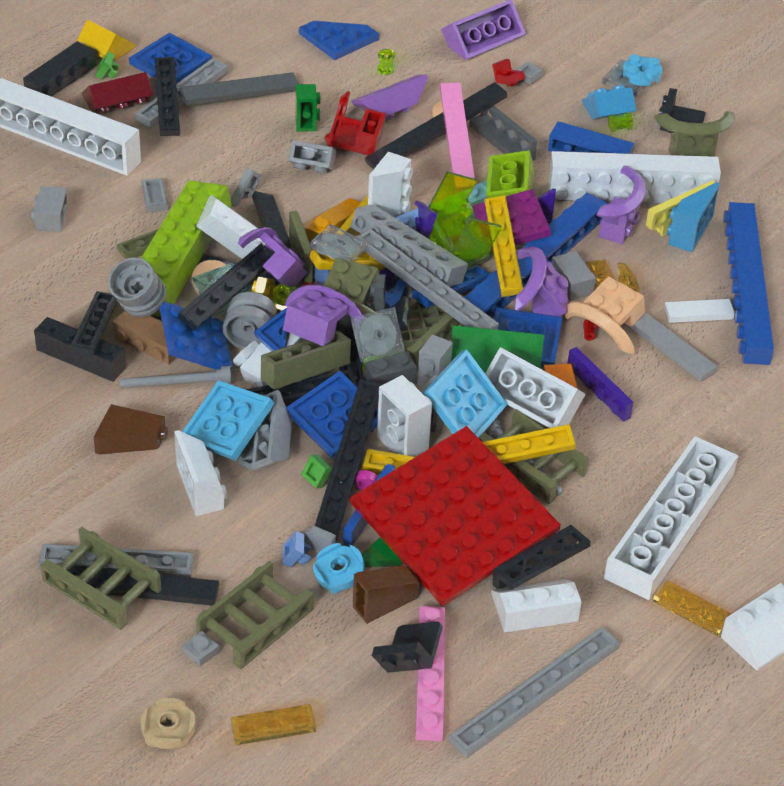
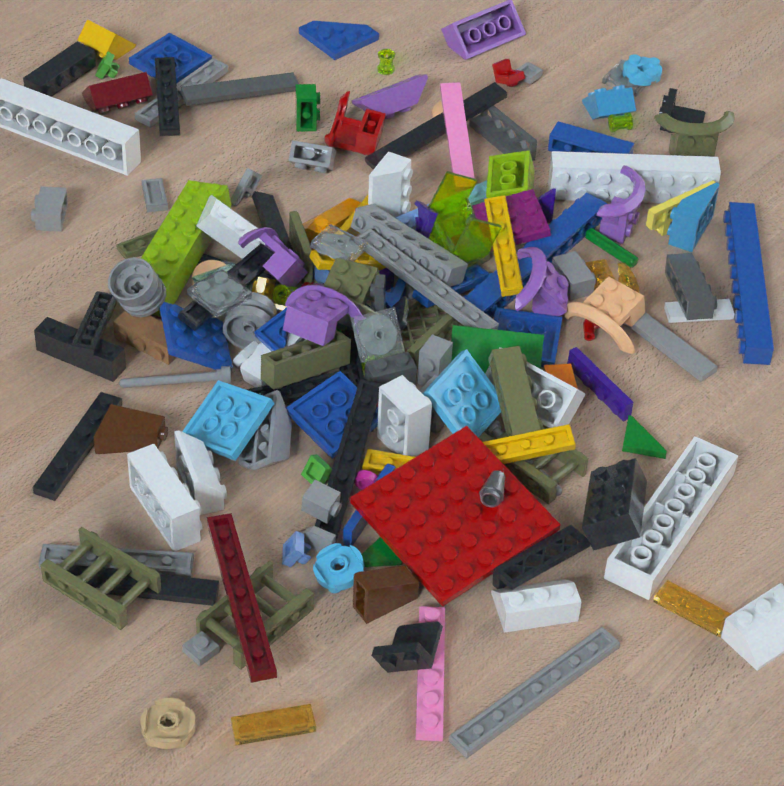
(74, 449): none -> black plate
(164, 497): none -> white brick
(219, 293): none -> piece
(241, 598): none -> dark red plate
(321, 501): none -> light grey brick
(493, 490): none -> flat silver cone
(514, 391): none -> olive brick
(611, 247): none -> green axle
(614, 504): none -> black brick
(640, 441): none -> green tile
(690, 286): none -> dark grey brick

